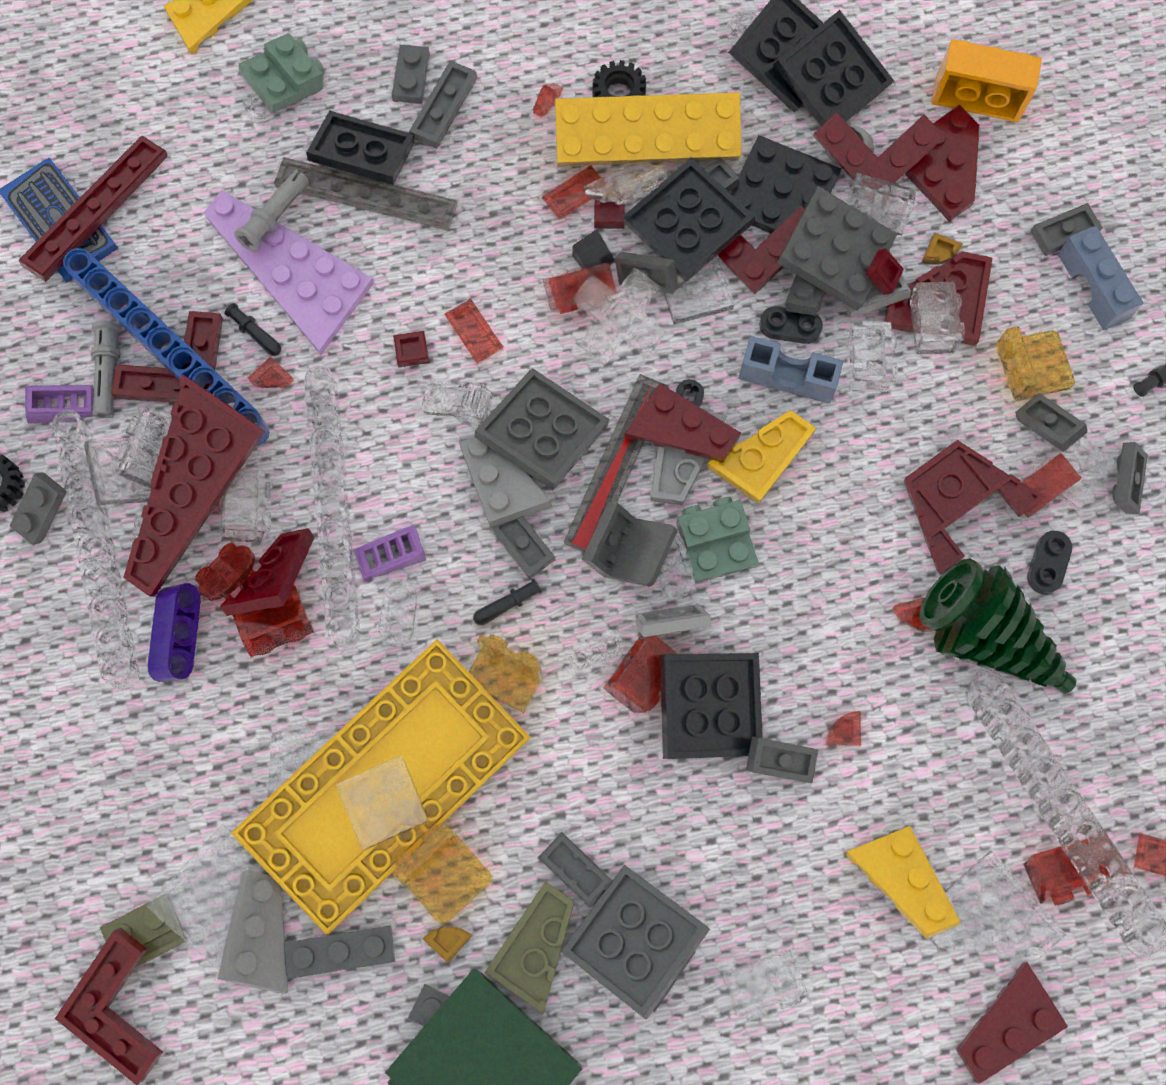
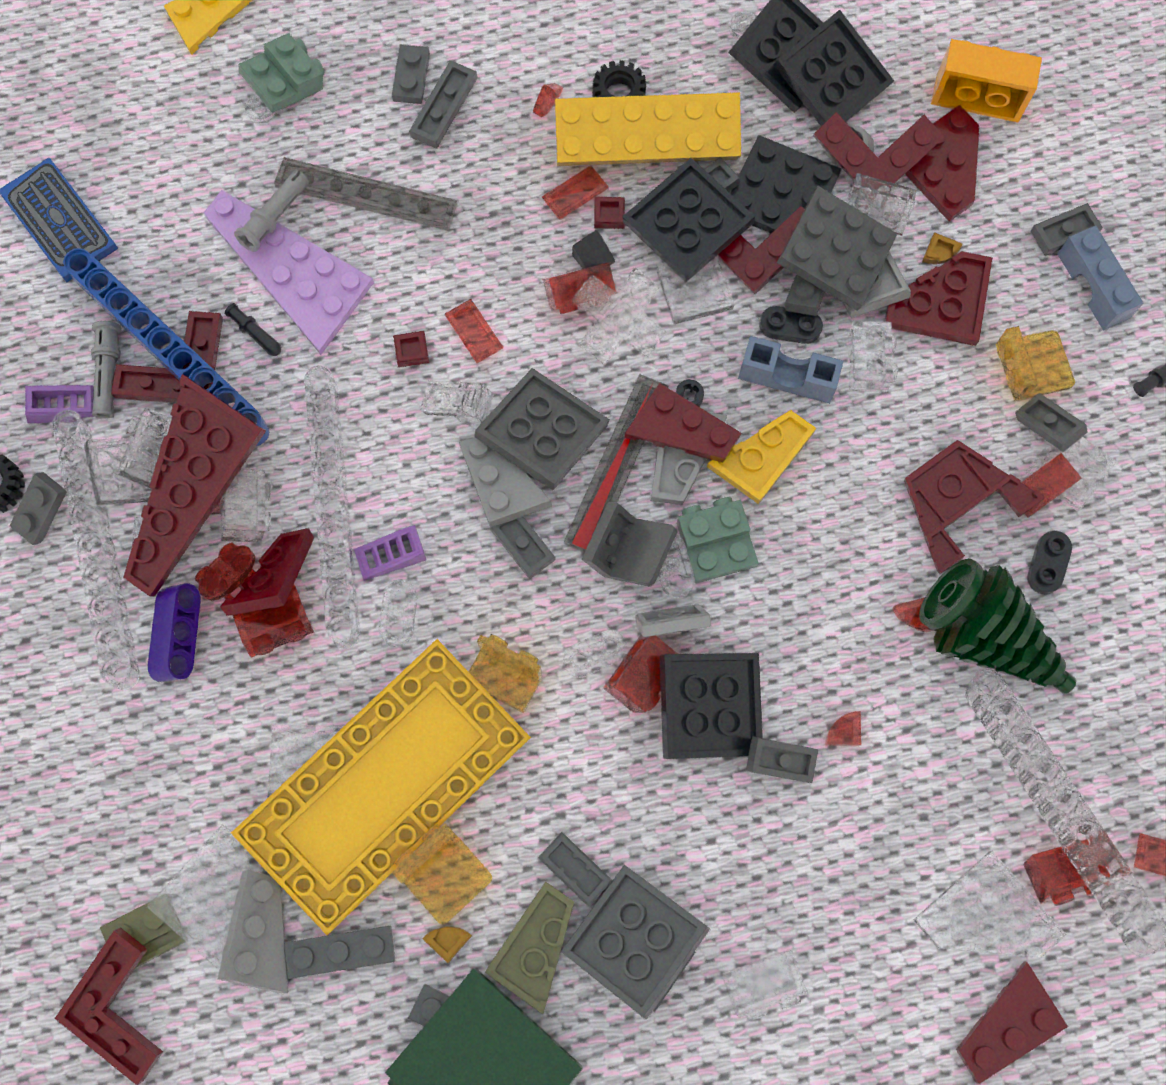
(93, 208): dark red tile -> none
(270, 375): clear red tile -> none
(360, 147): black plate -> none
(382, 802): clear plate -> none
(500, 606): black piece -> none
(626, 182): clear plate -> none
(658, 269): dark grey plate -> none
(885, 271): dark red tile -> none
(906, 877): yellow wing -> none
(936, 317): clear brick -> none
(1131, 476): dark grey plate -> none

